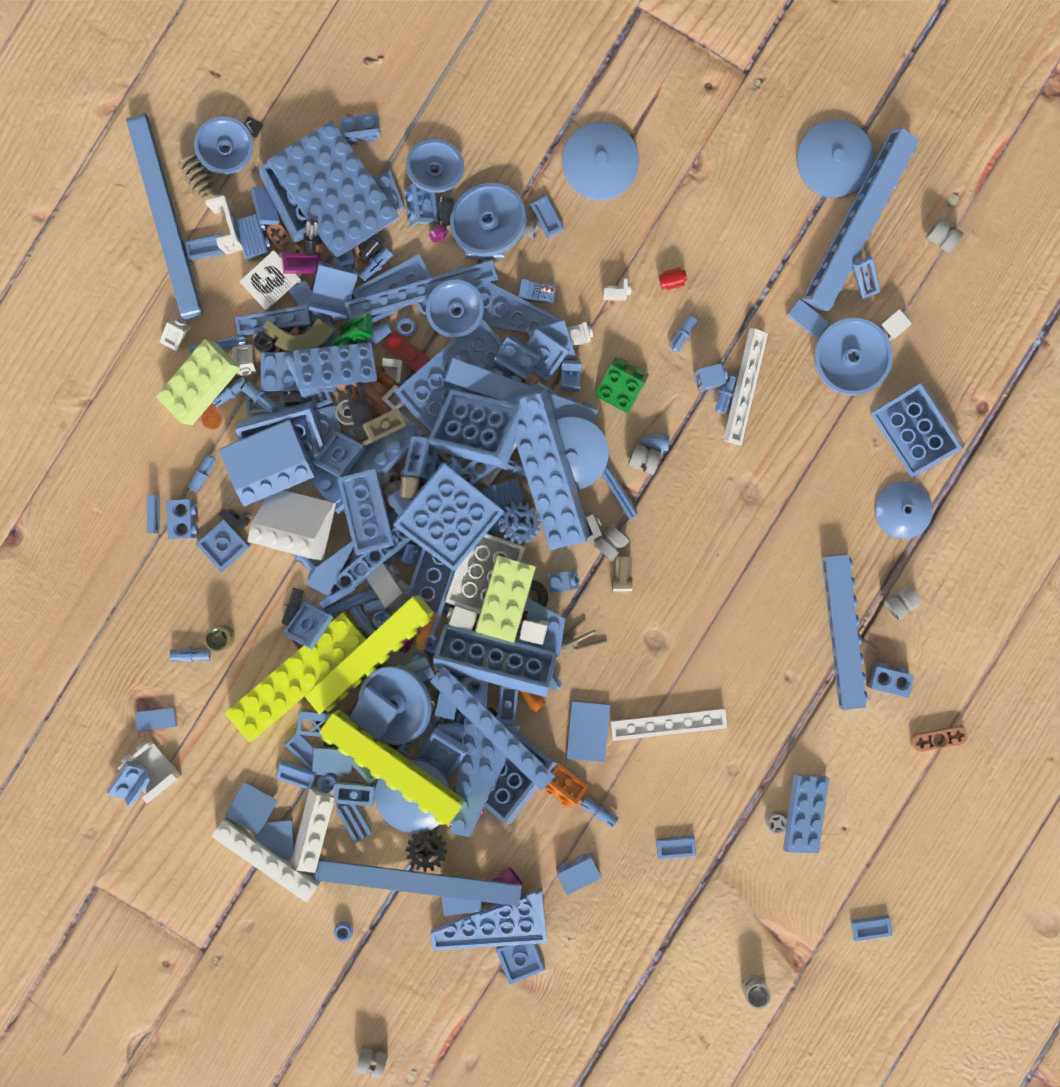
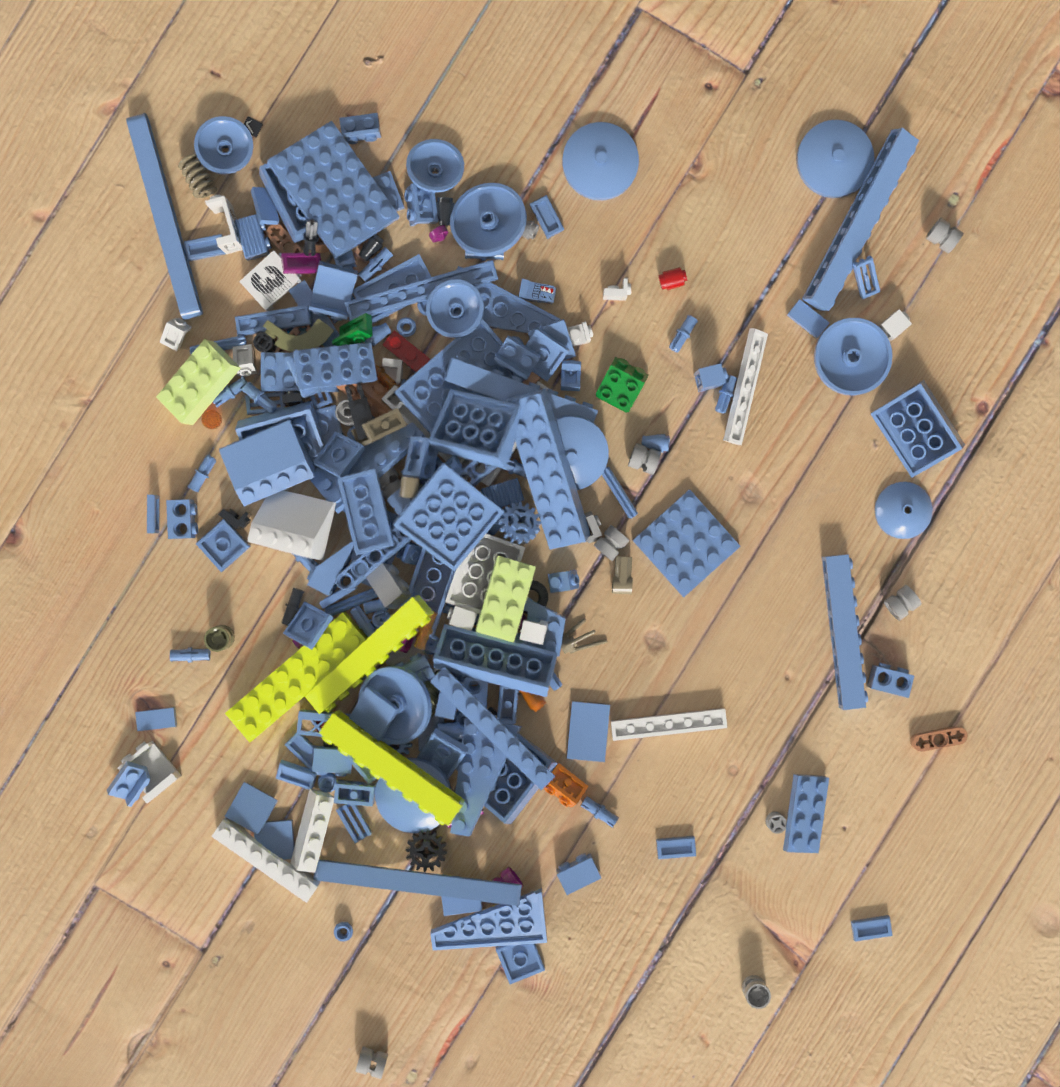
(686, 543): none -> medium blue plate

